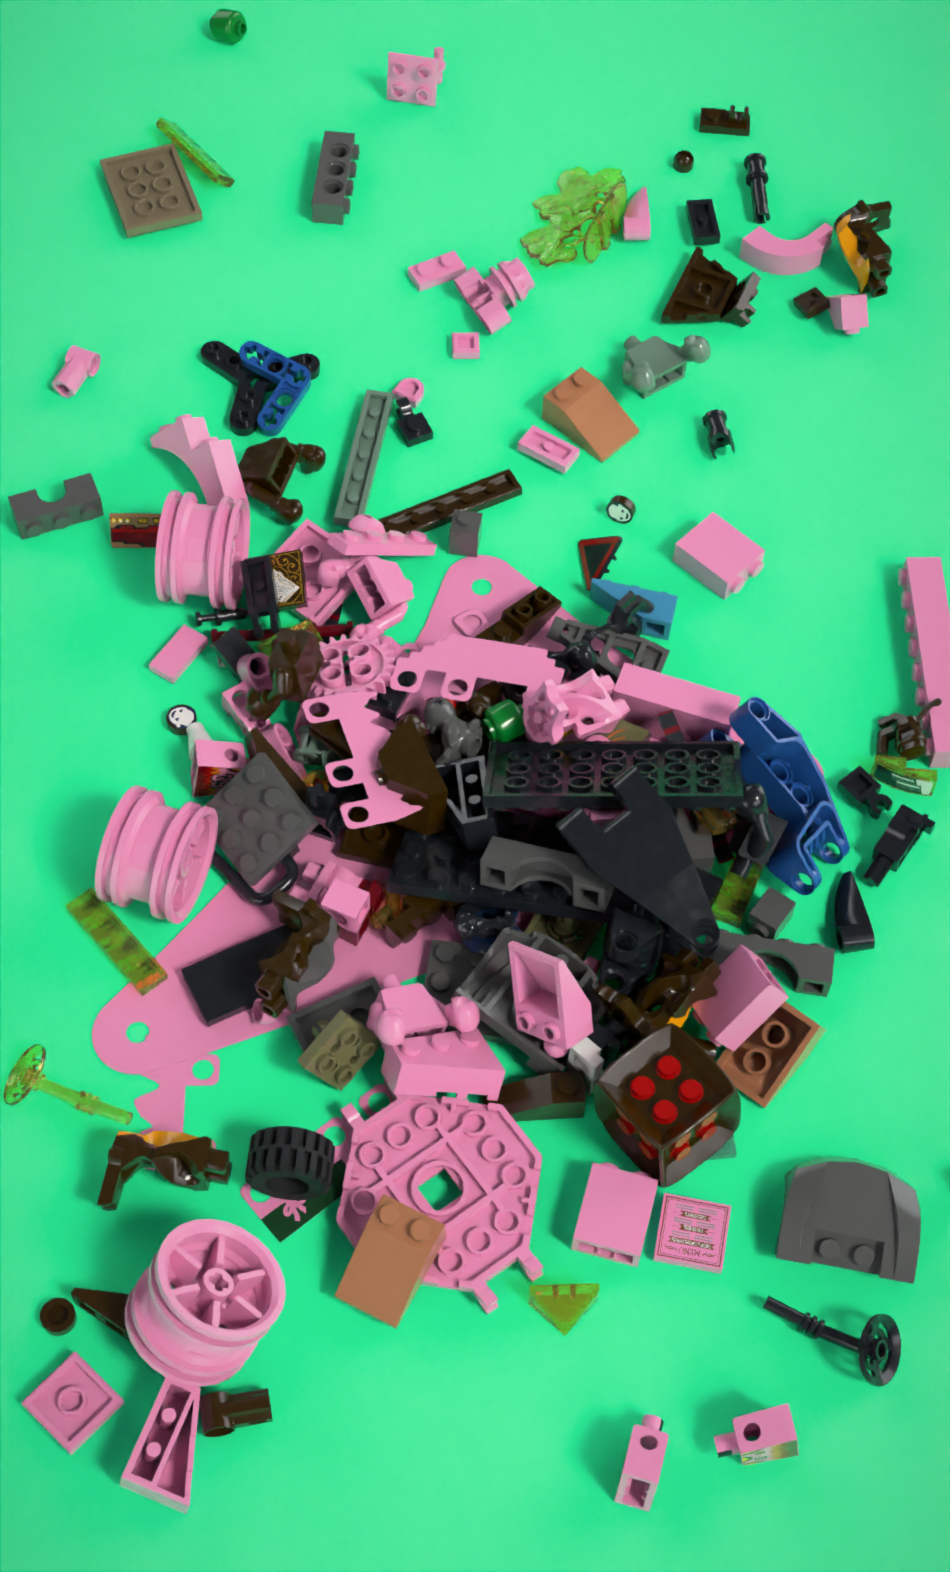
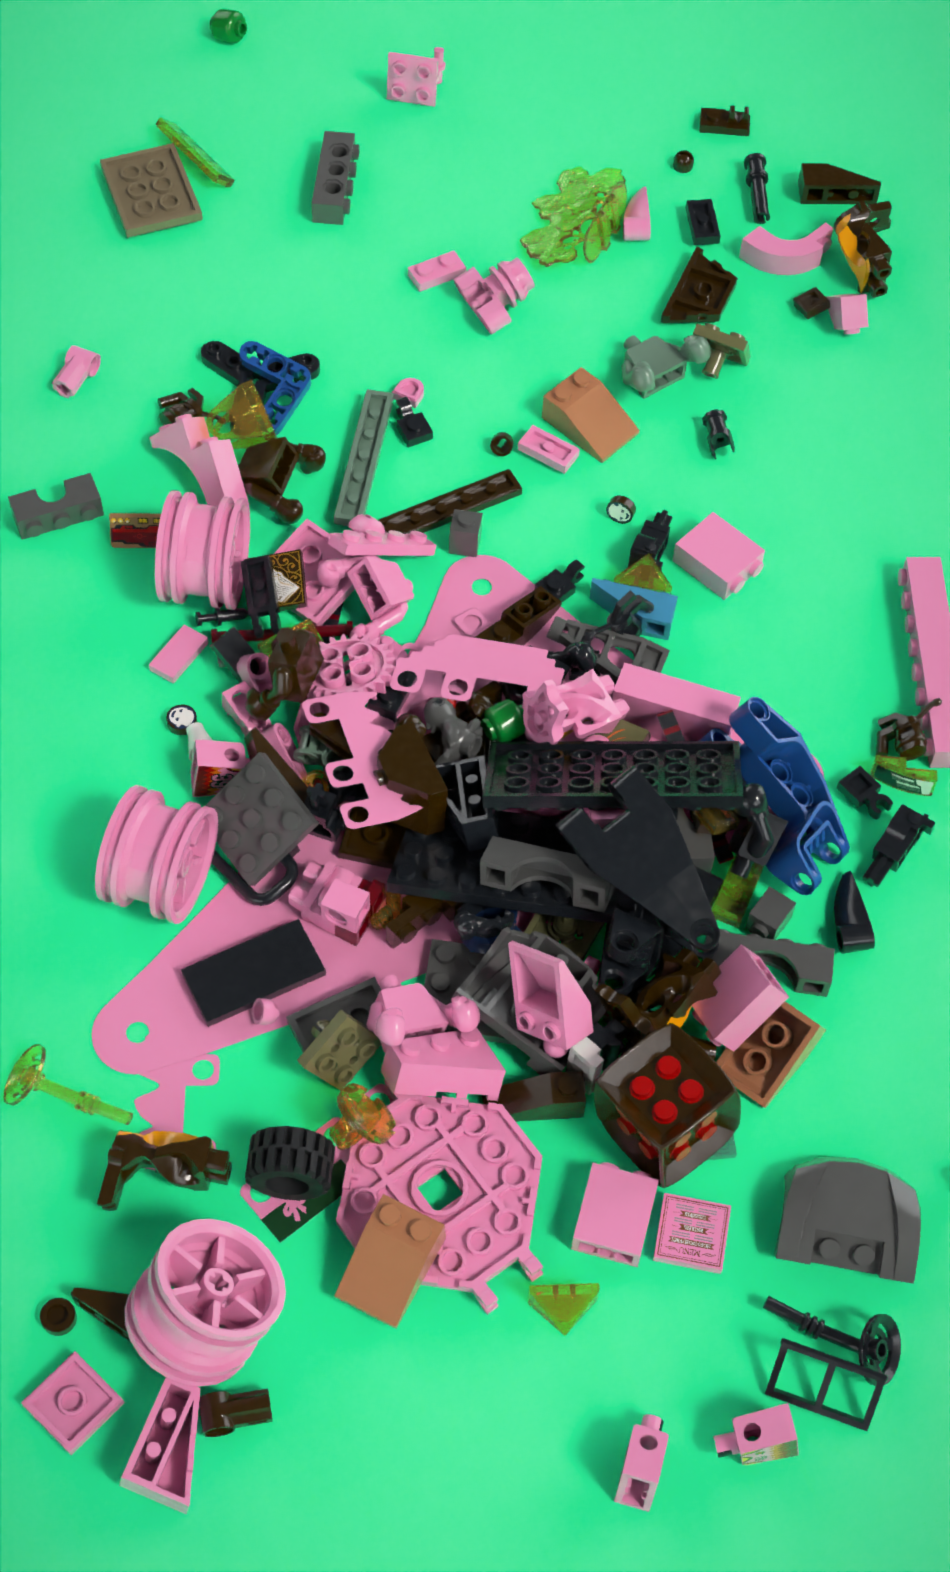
(117, 942): clear yellow tile -> none
(179, 404): none -> dark brown piece
(249, 415): none -> clear yellow hose
(299, 959): dark brown hips -> none
(361, 1118): none -> clear yellow tile
(465, 345): bright pink tile -> none
(507, 446): none -> dark brown hinge
(562, 584): none -> black plate
(597, 555): piece -> none
(645, 575): none -> clear yellow slope
(652, 539): none -> black piece
(723, 346): none -> olive plate
(738, 305): plate -> none
(818, 1406): none -> black window
(833, 185): none -> dark brown slope

